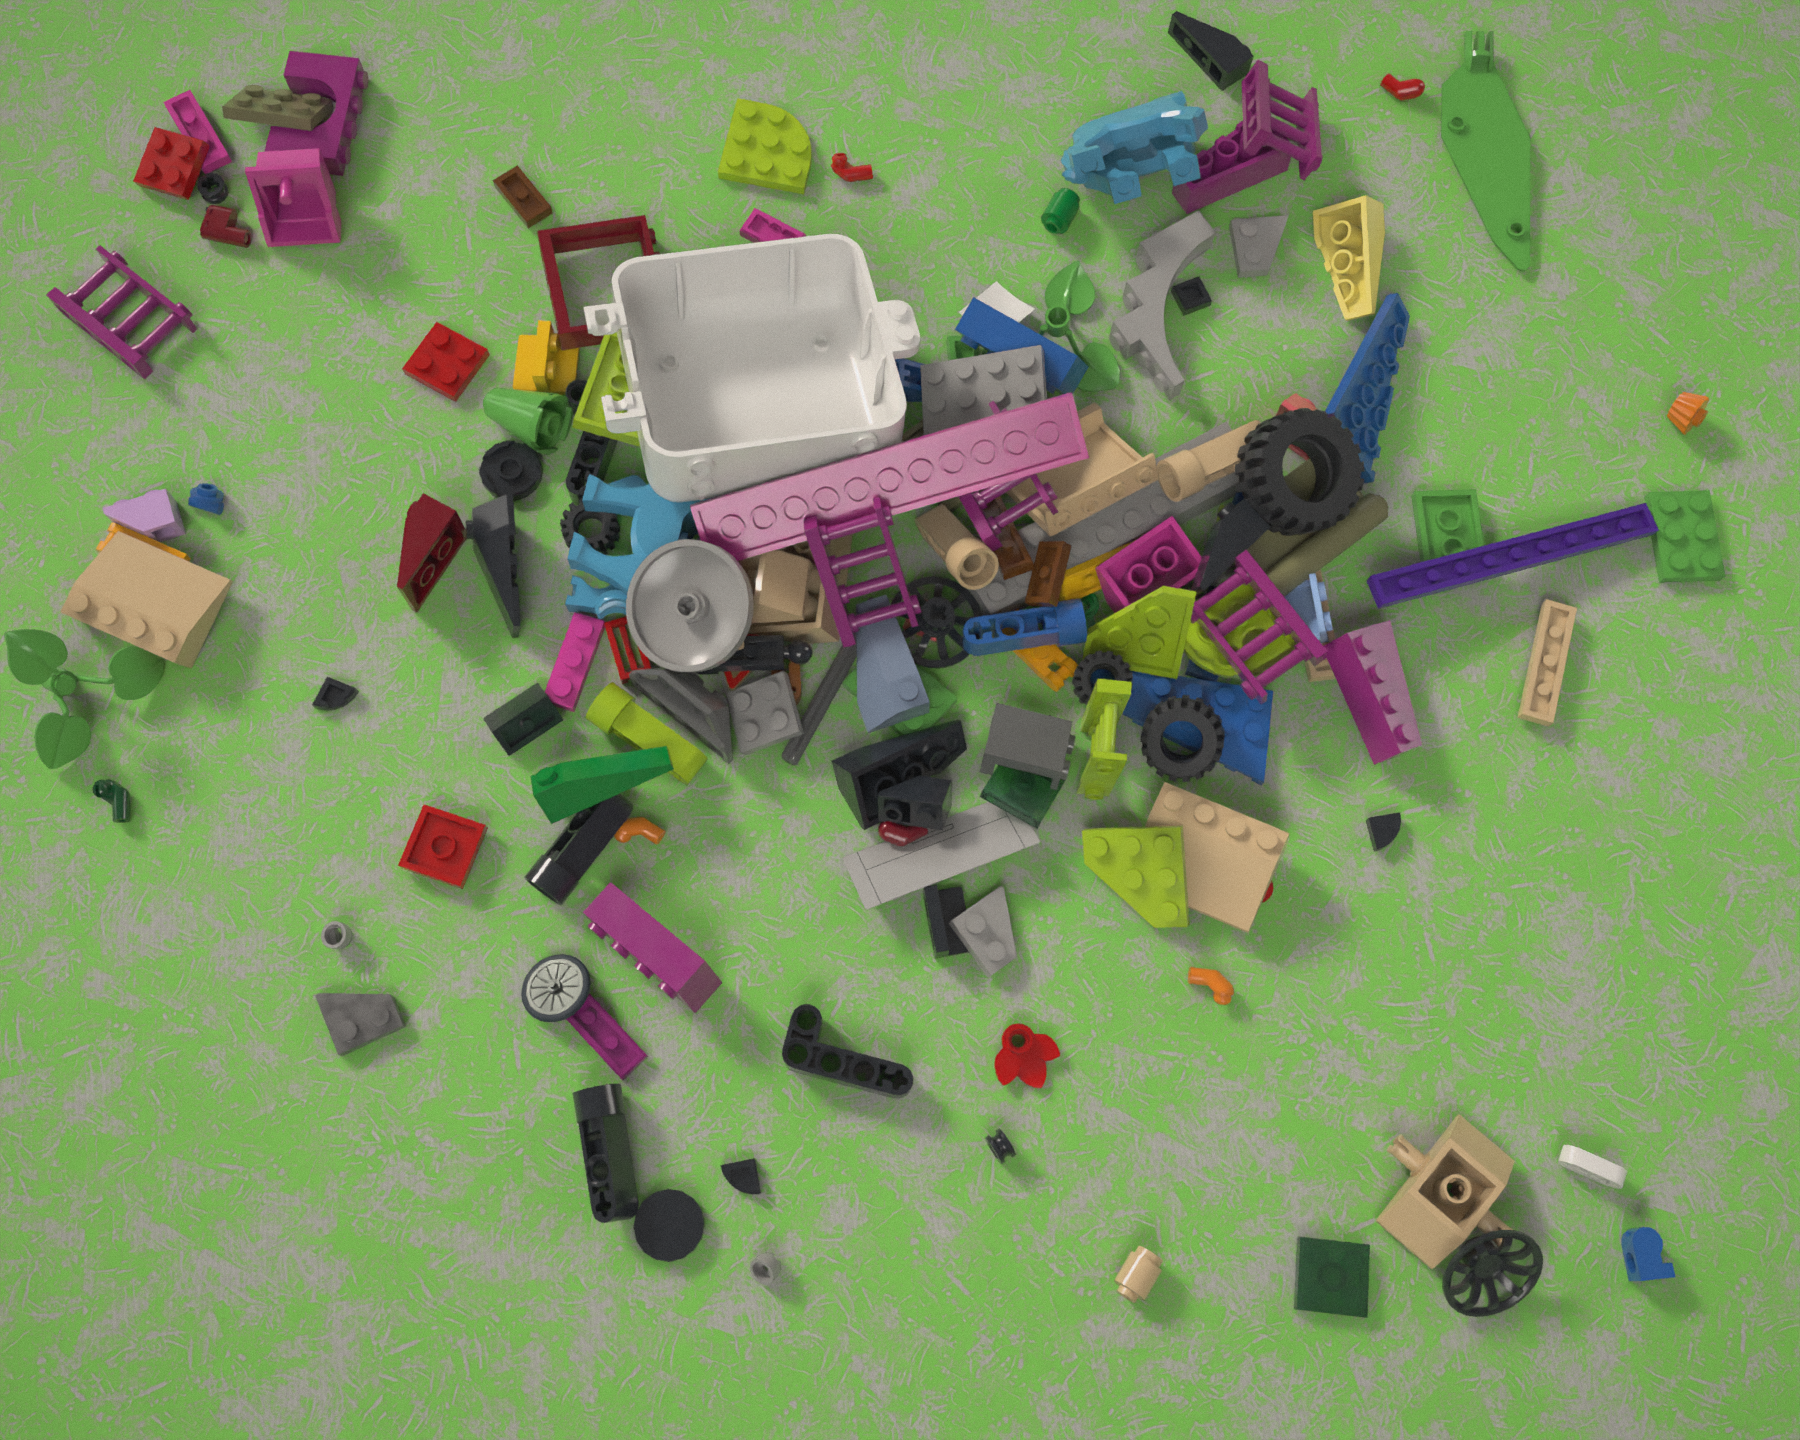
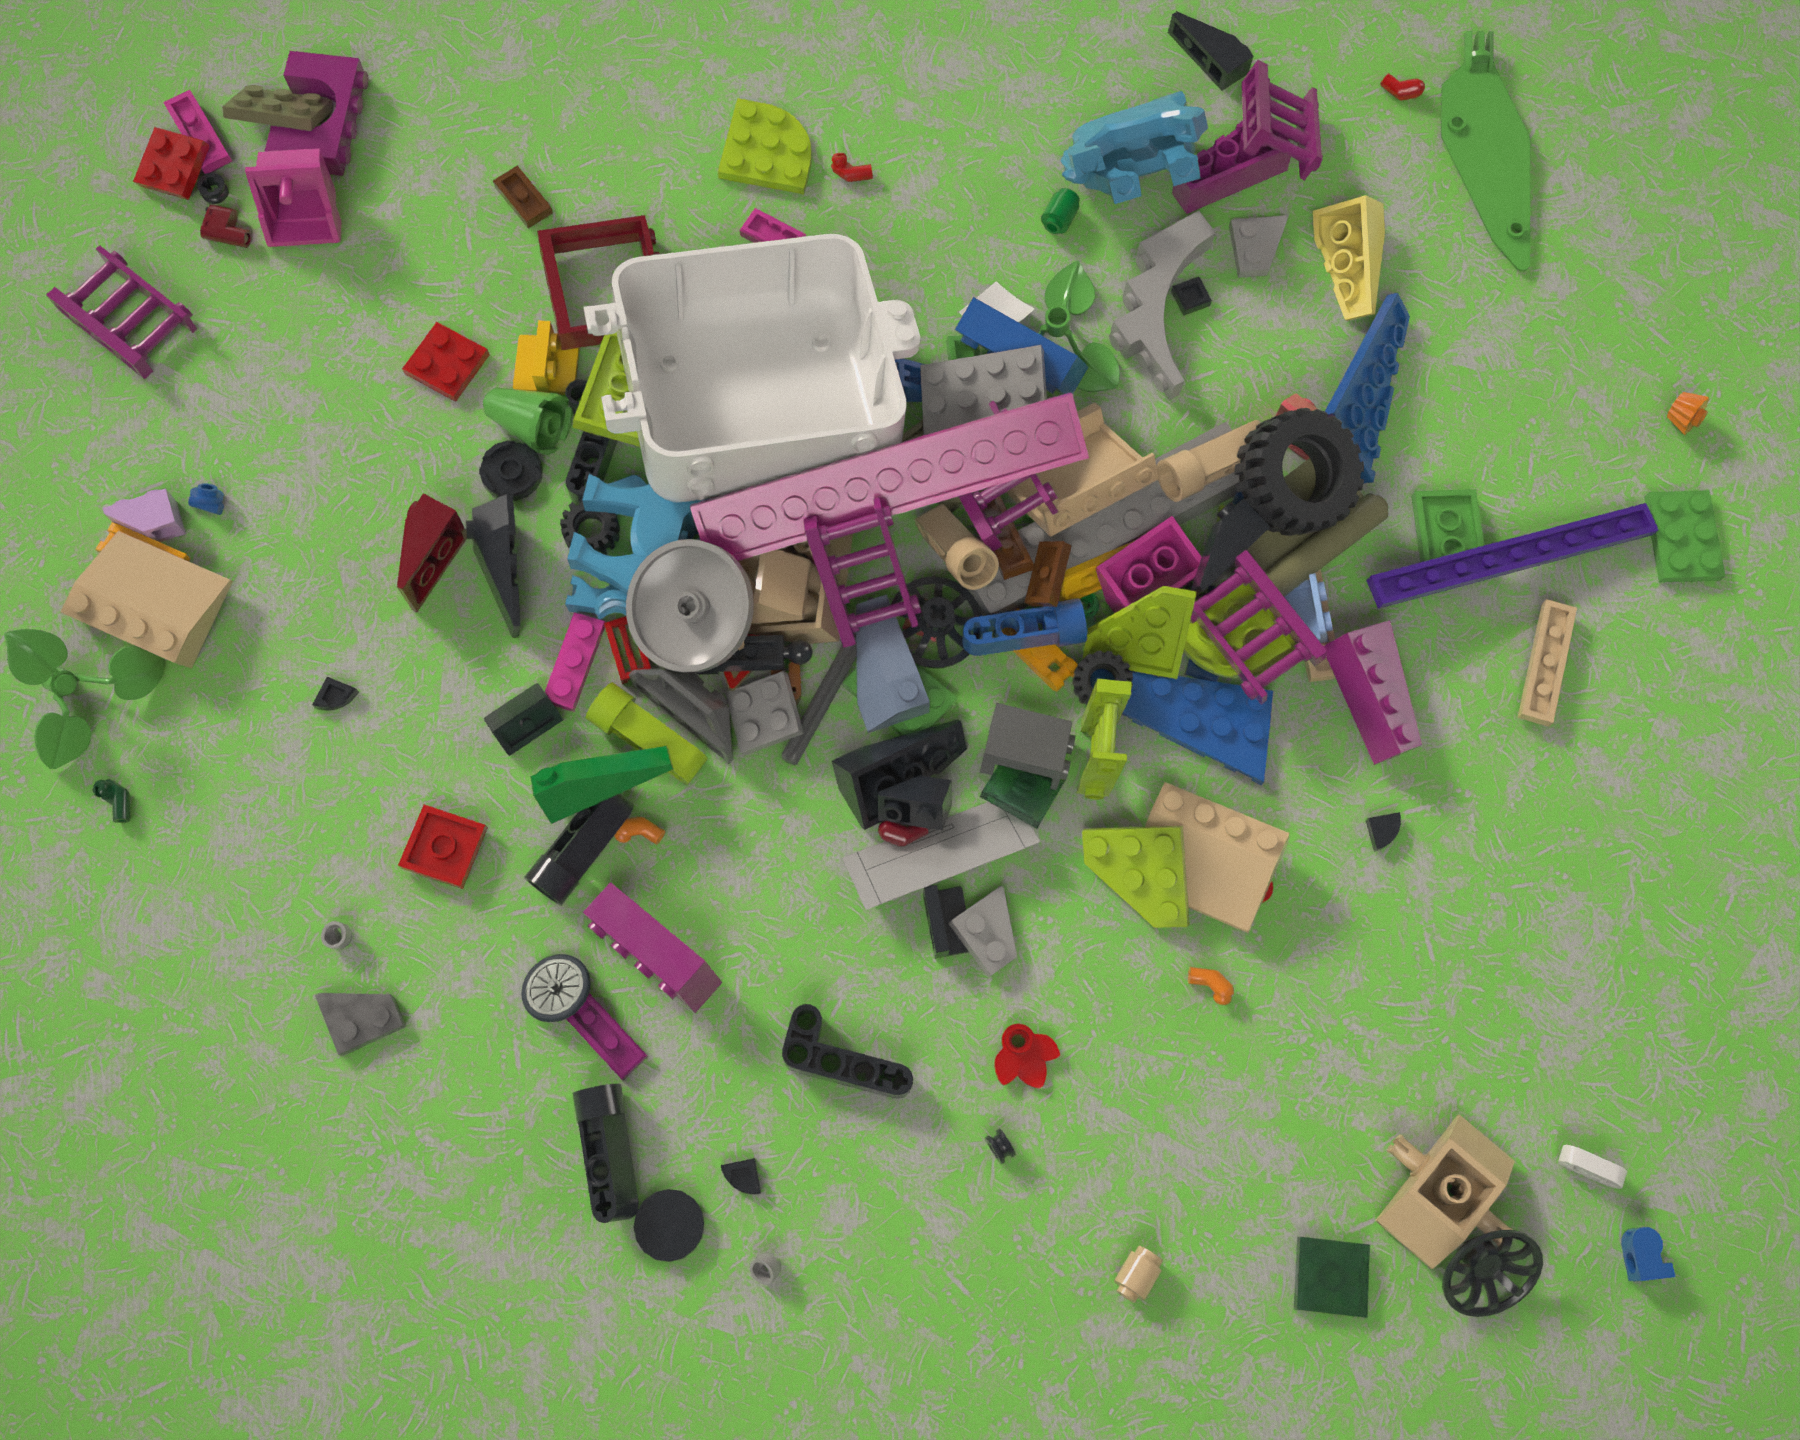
(1182, 765): black tyre -> none

